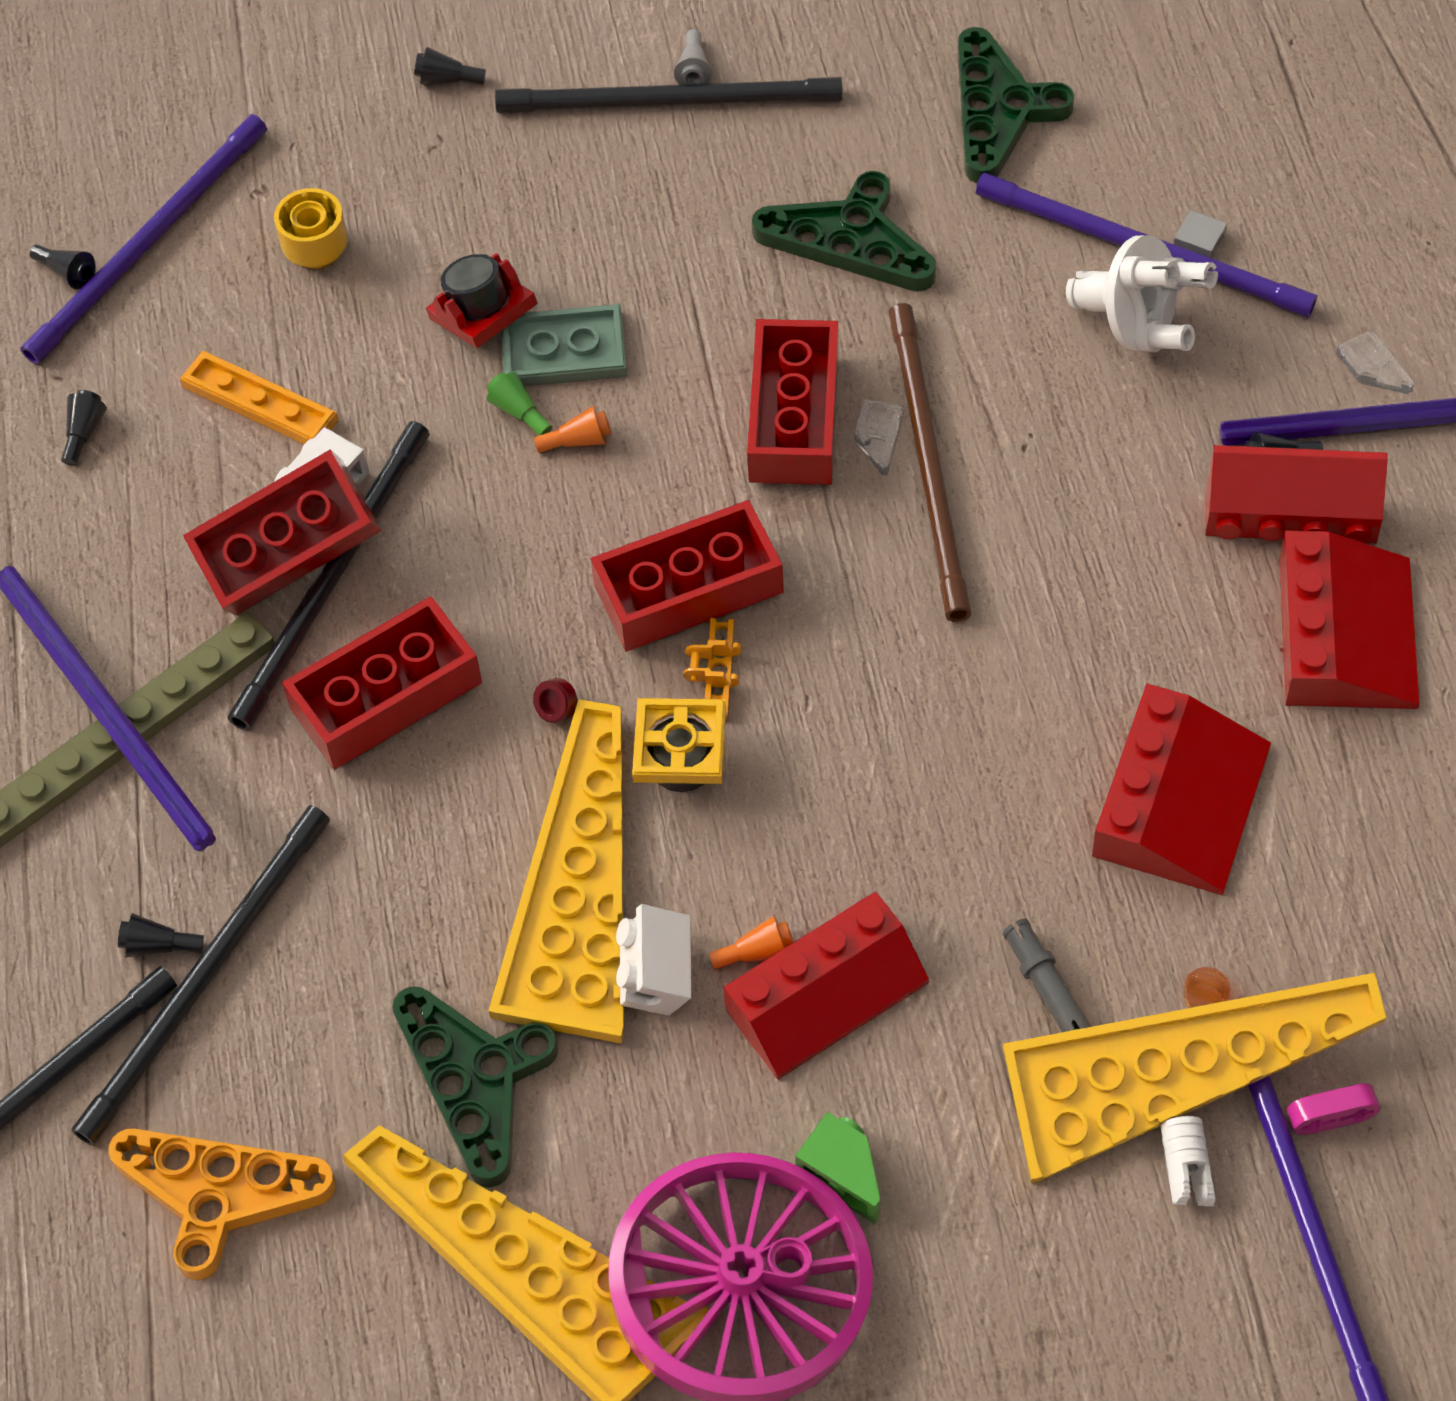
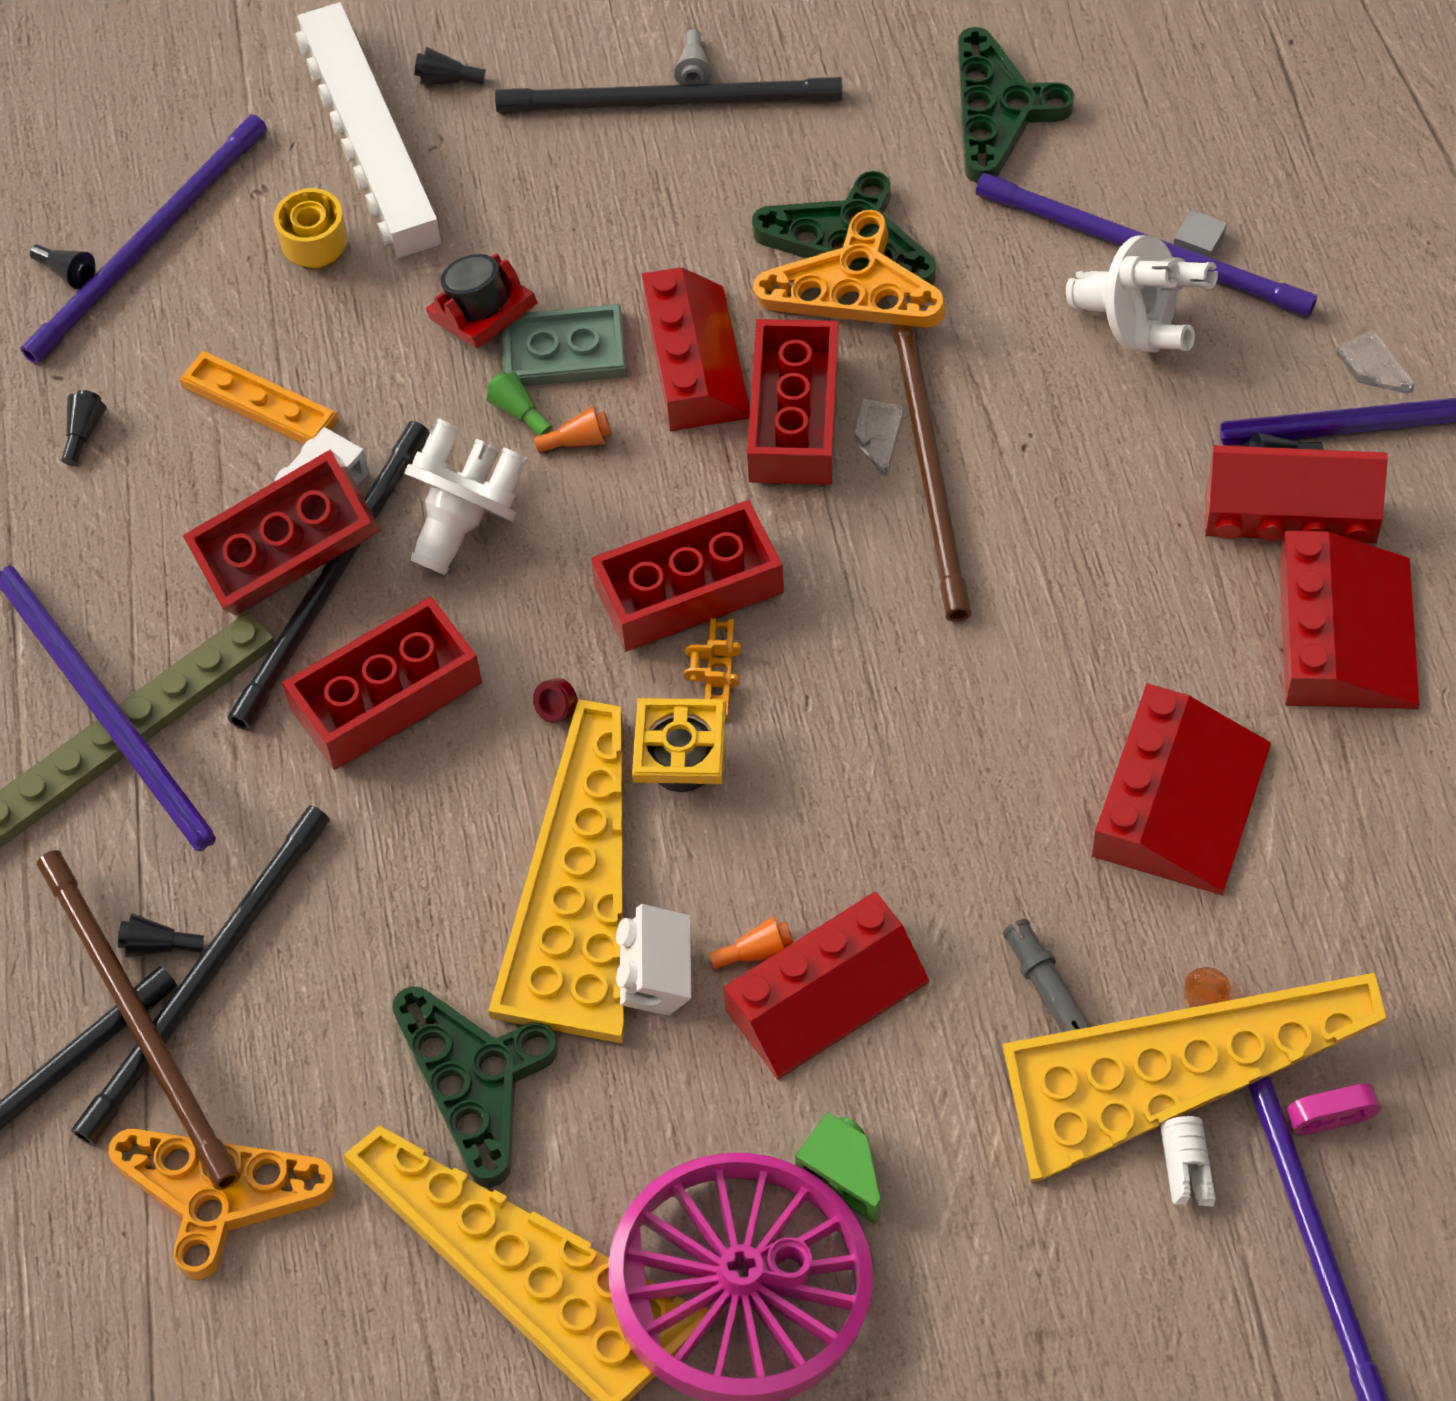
(208, 1147): none -> reddish brown piece
(368, 131): none -> white brick
(459, 499): none -> white piece
(694, 349): none -> red slope
(834, 278): none -> light orange beam

